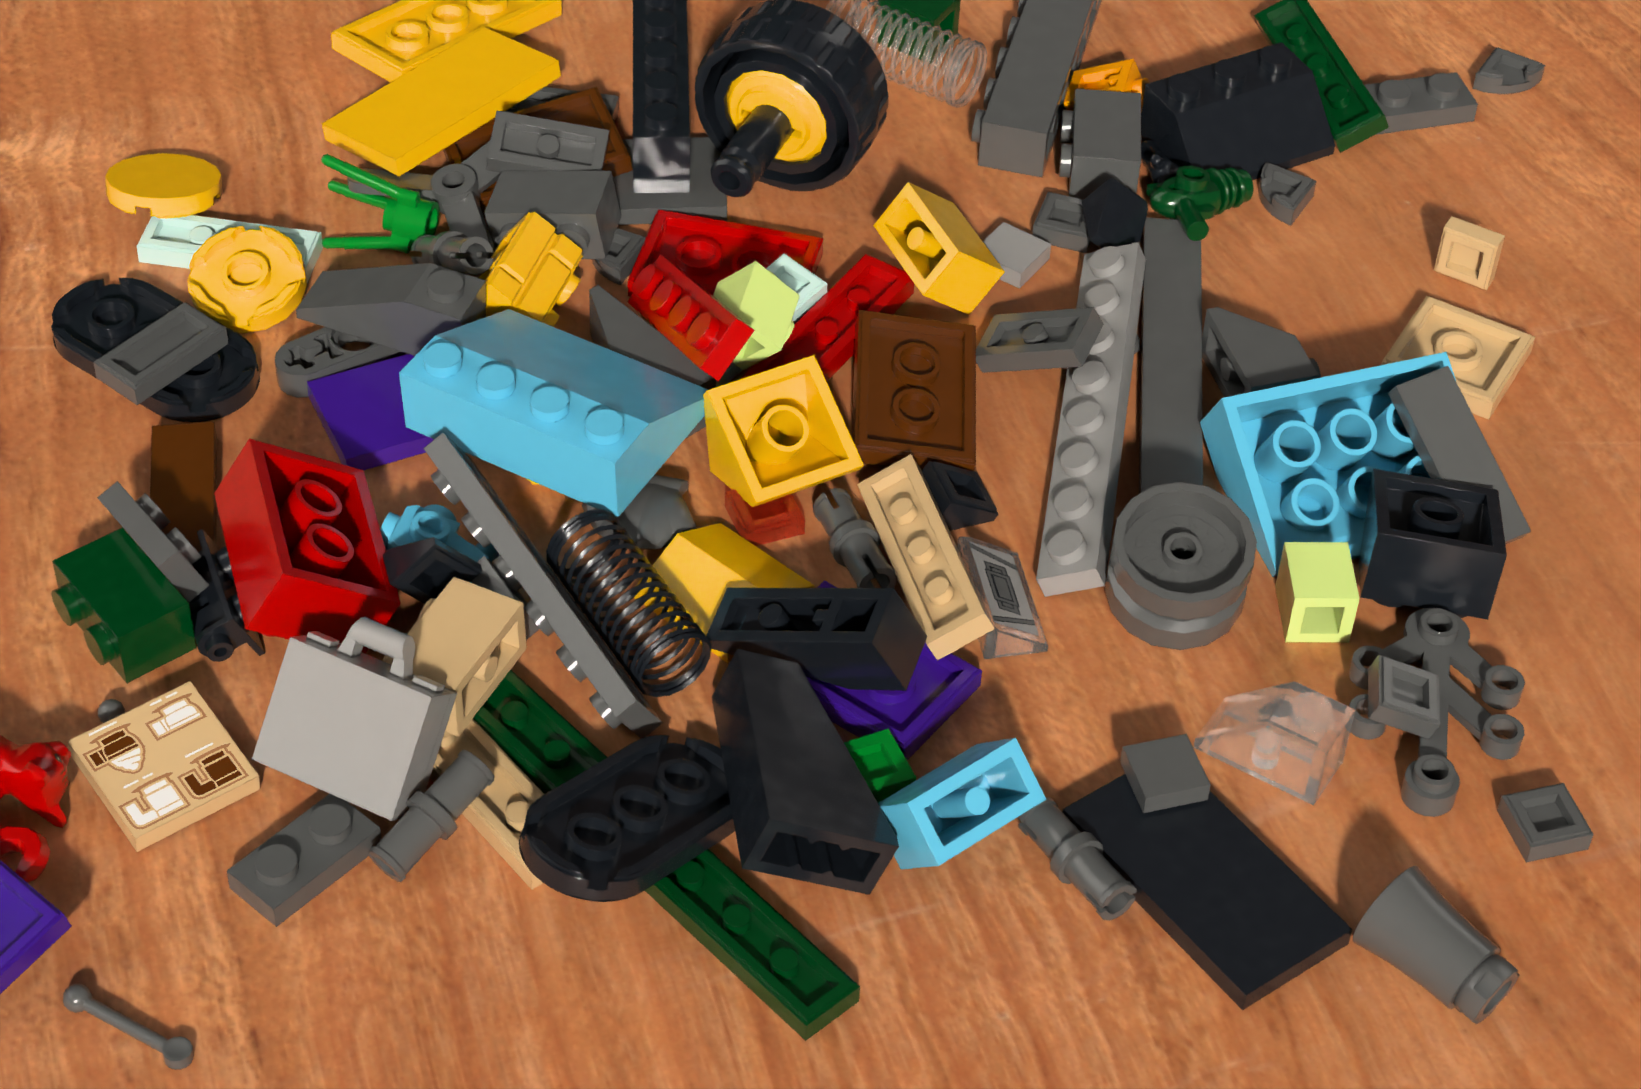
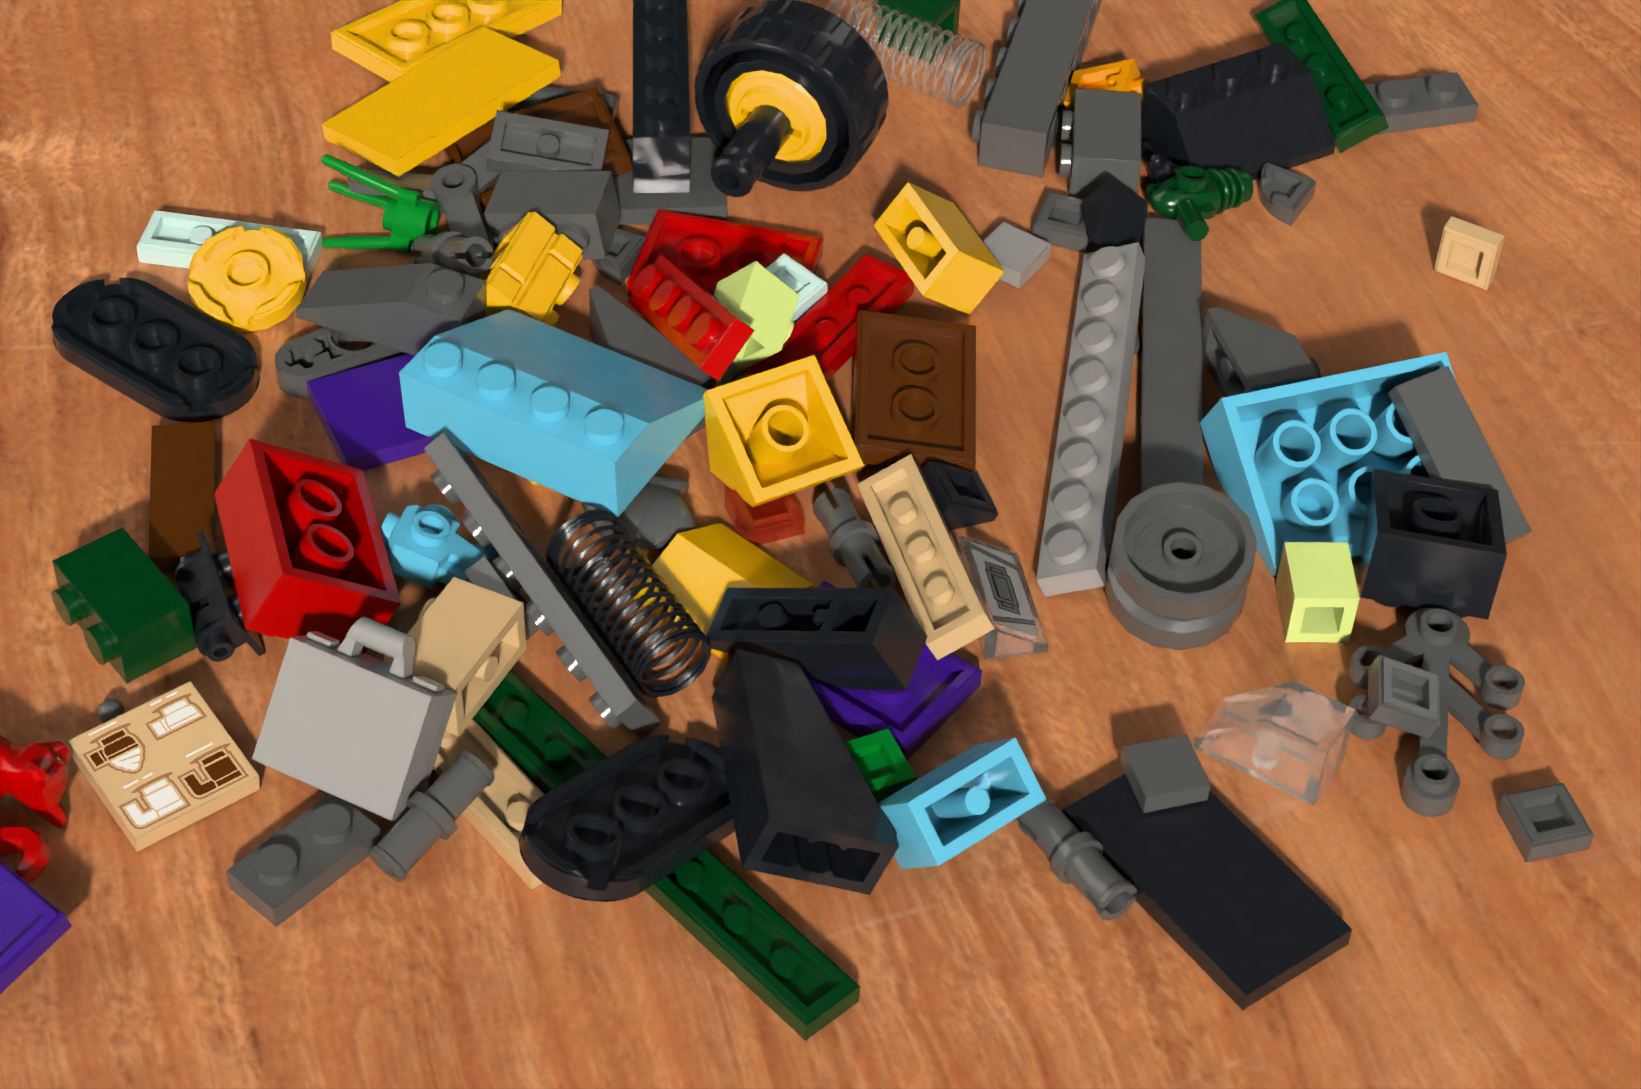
(160, 353): dark grey tile -> none
(164, 183): yellow tile -> none
(169, 552): dark grey plate -> none
(176, 1051): dark grey hinge -> none
(427, 567): black slope -> none
(1038, 340): dark grey plate -> none
(1436, 946): dark grey plant -> none
(1480, 351): tan tile -> none
(1508, 73): dark grey tile -> none

